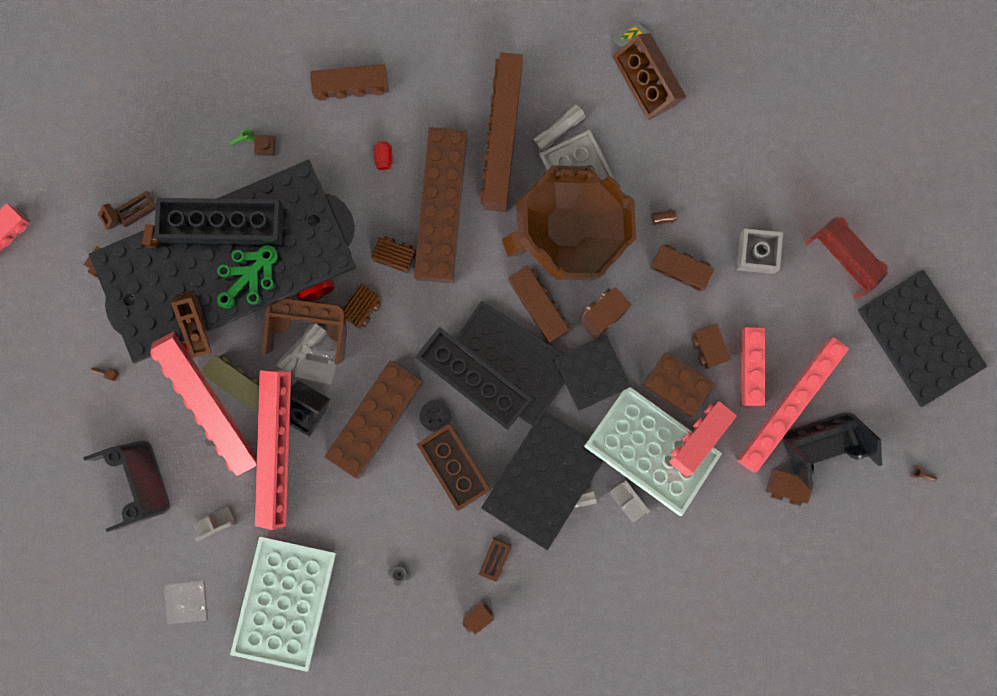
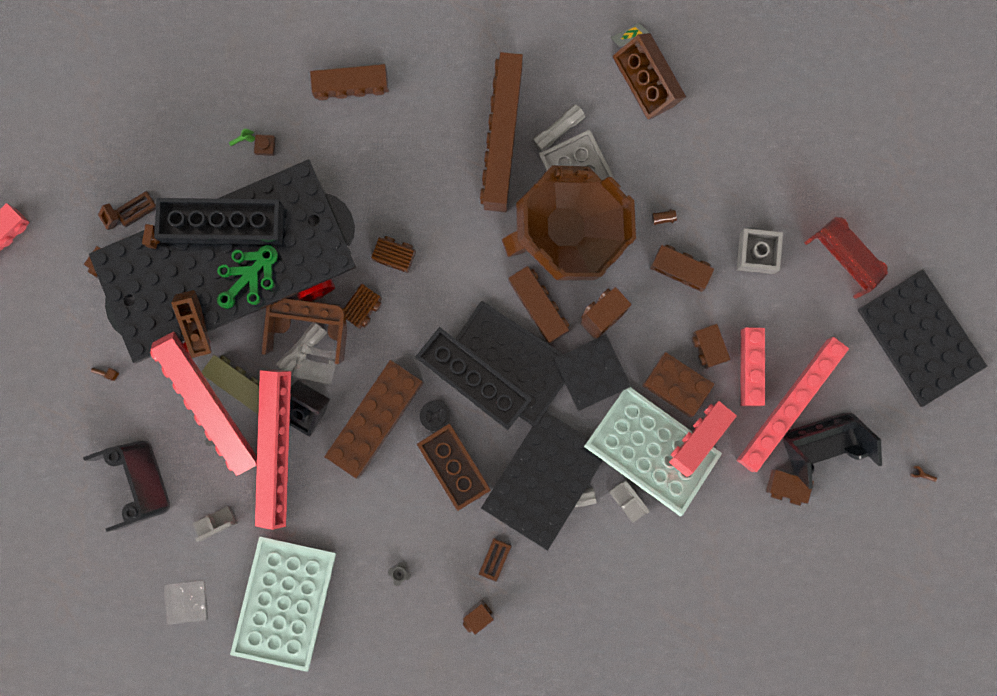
(383, 155): red brick -> none
(441, 205): reddish brown brick -> none

